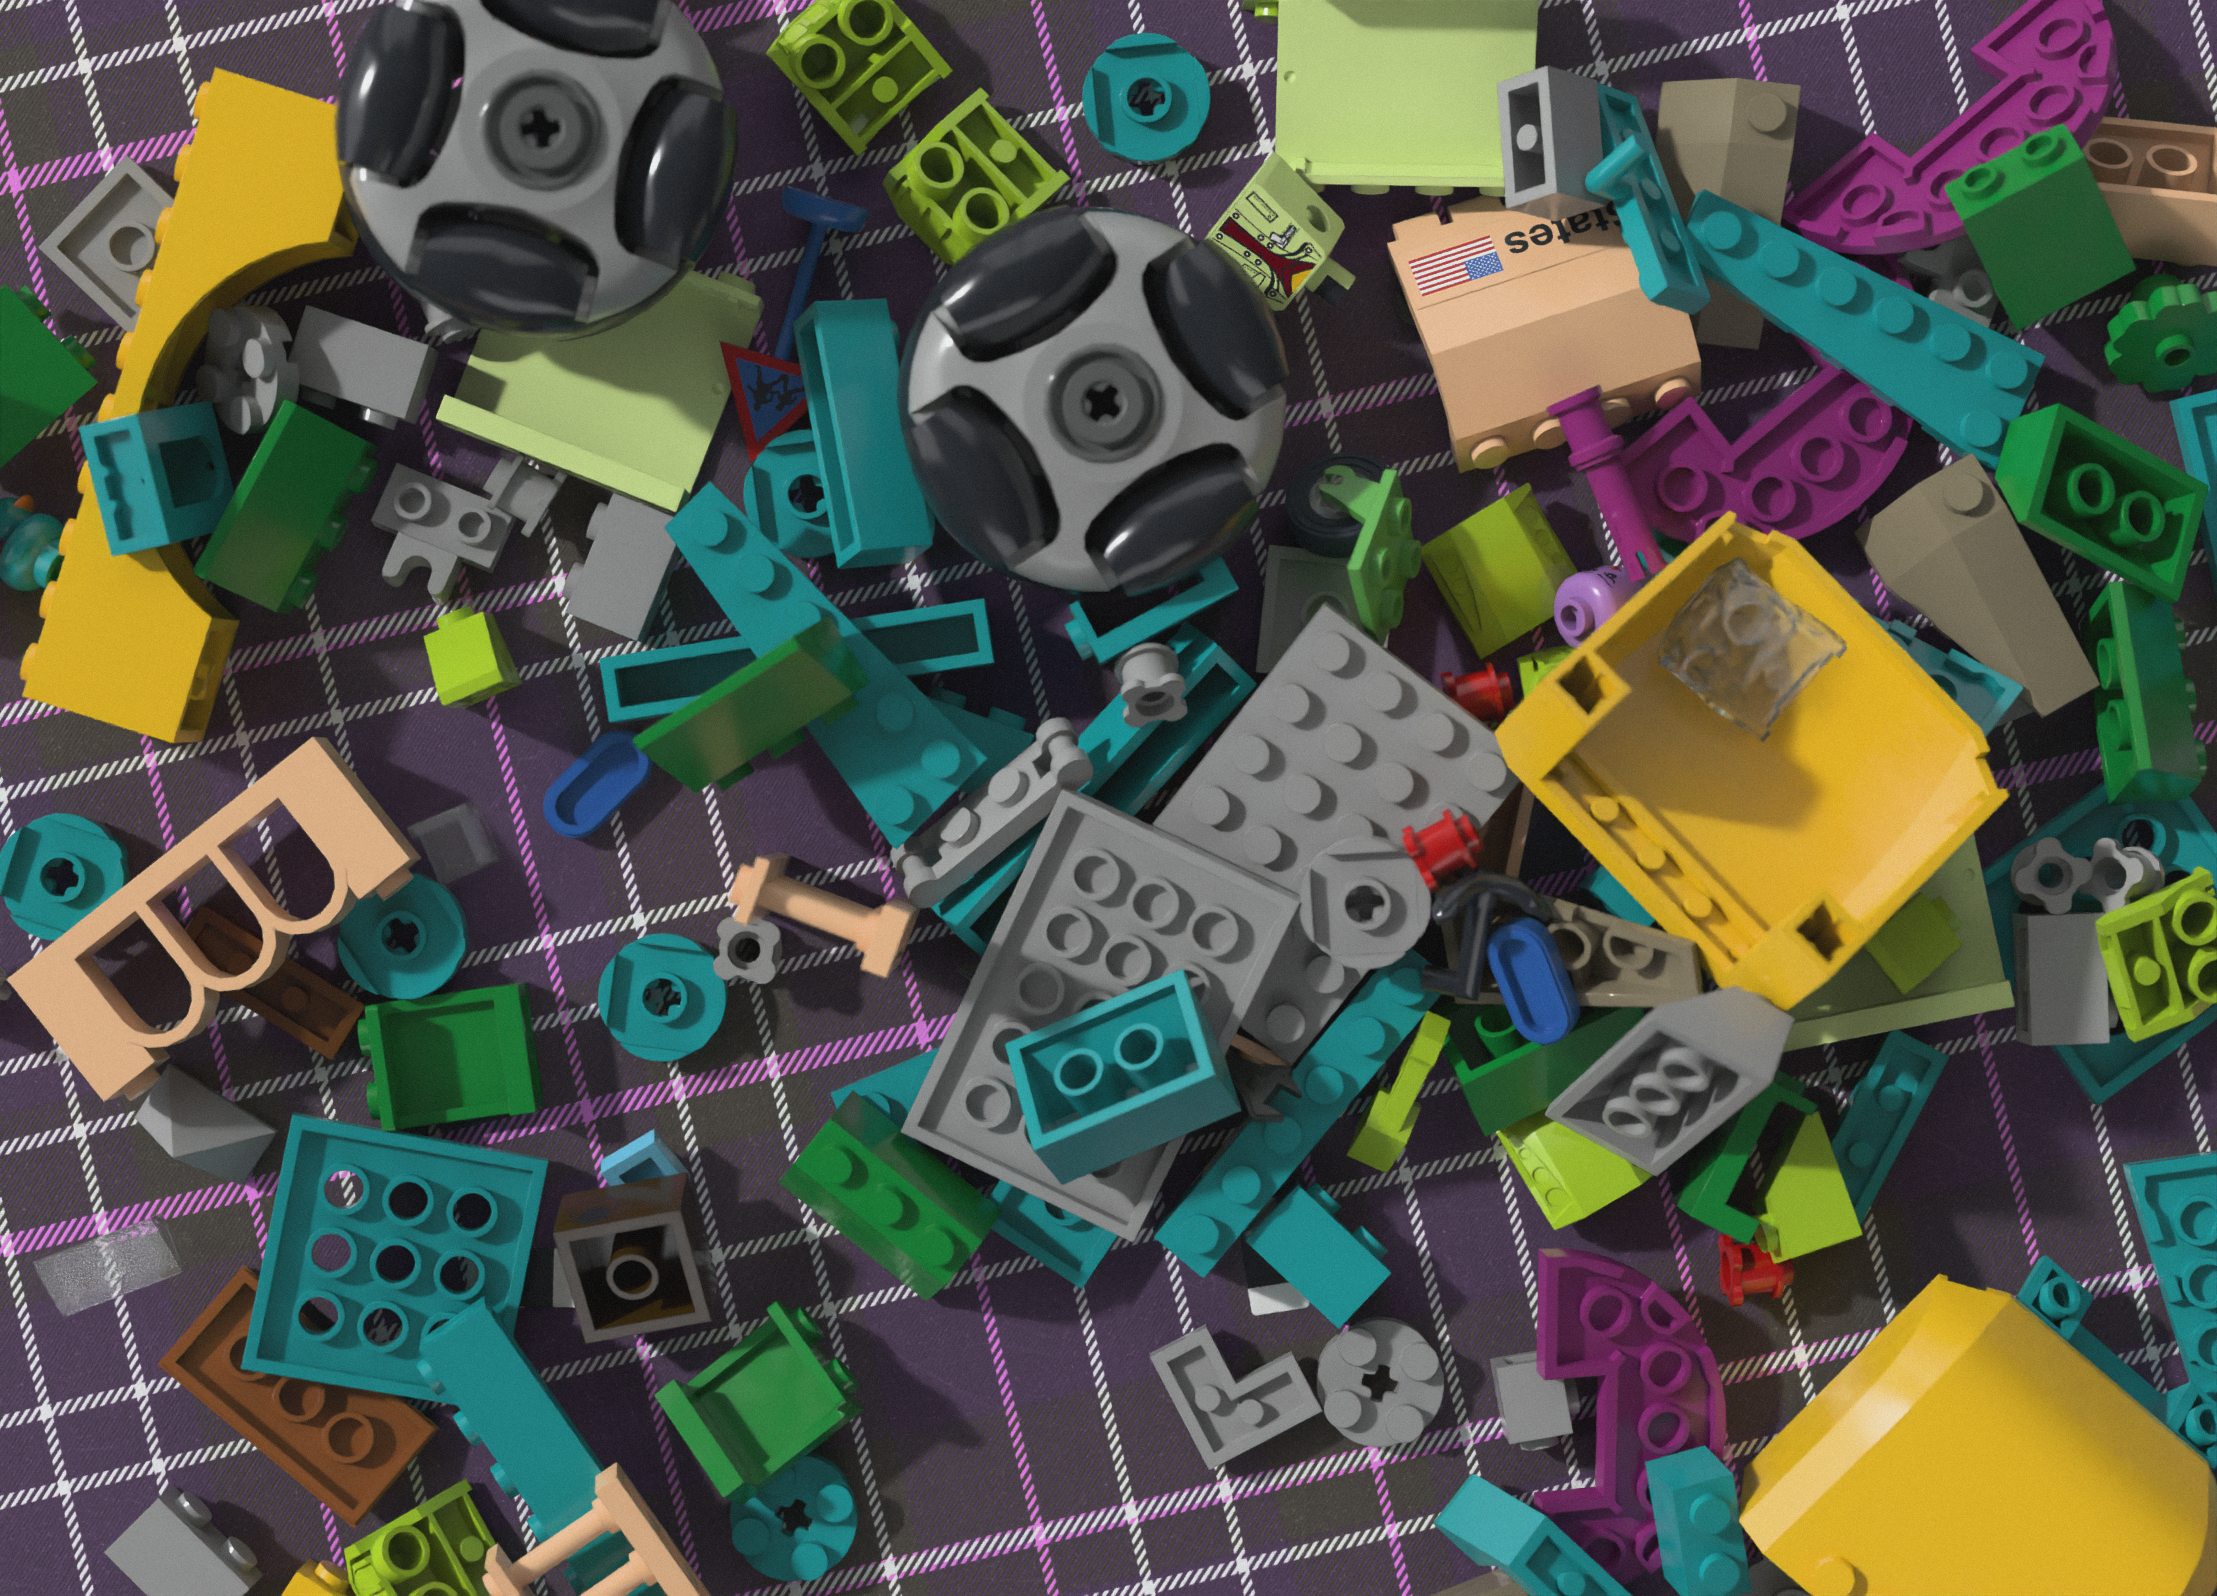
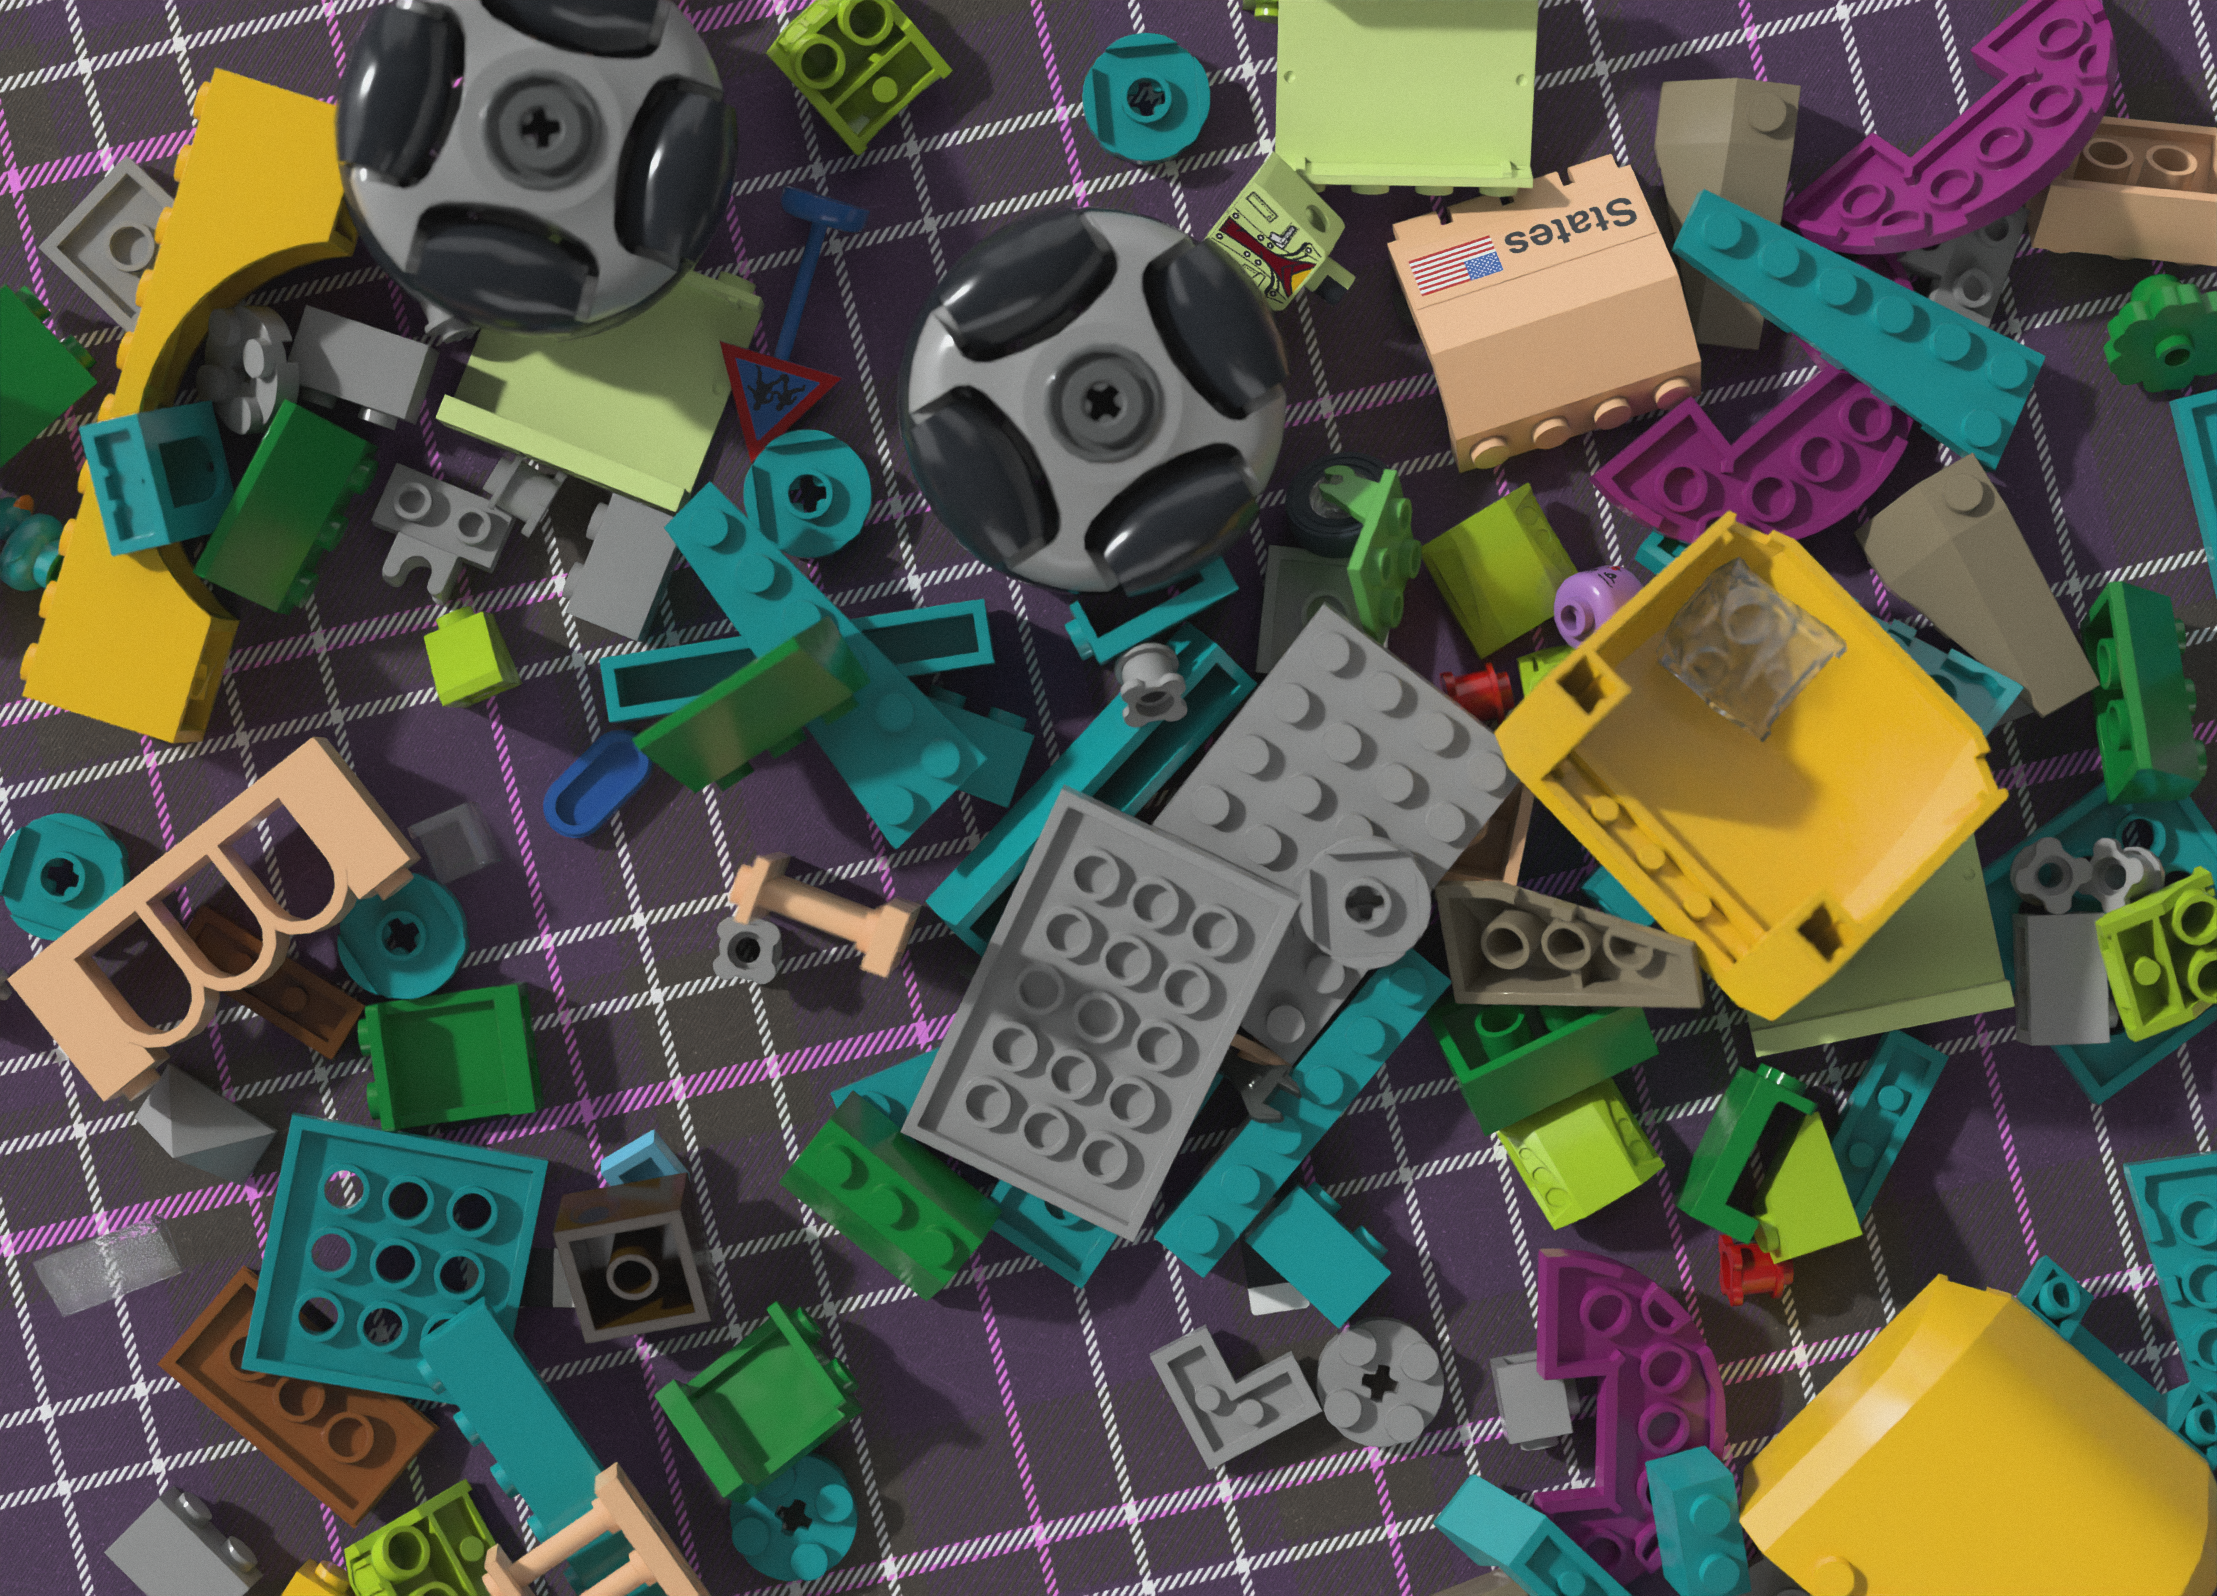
(635, 1019): teal plate -> none
(852, 404): teal brick -> none
(969, 179): lime slope -> none
(992, 815): light grey plate -> none
(1121, 1078): teal slope -> none
(1393, 1112): lime piece -> none
(1443, 847): red brick -> none
(1480, 891): black piece -> none
(1533, 980): blue tile -> none
(1549, 142): light grey brick -> none
(1597, 453): magenta pin -> none
(1645, 205): teal plate -> none
(1676, 1076): light grey slope -> none
(1915, 941): lime slope -> none
(2040, 226): green panel -> none
(2102, 497): green slope -> none

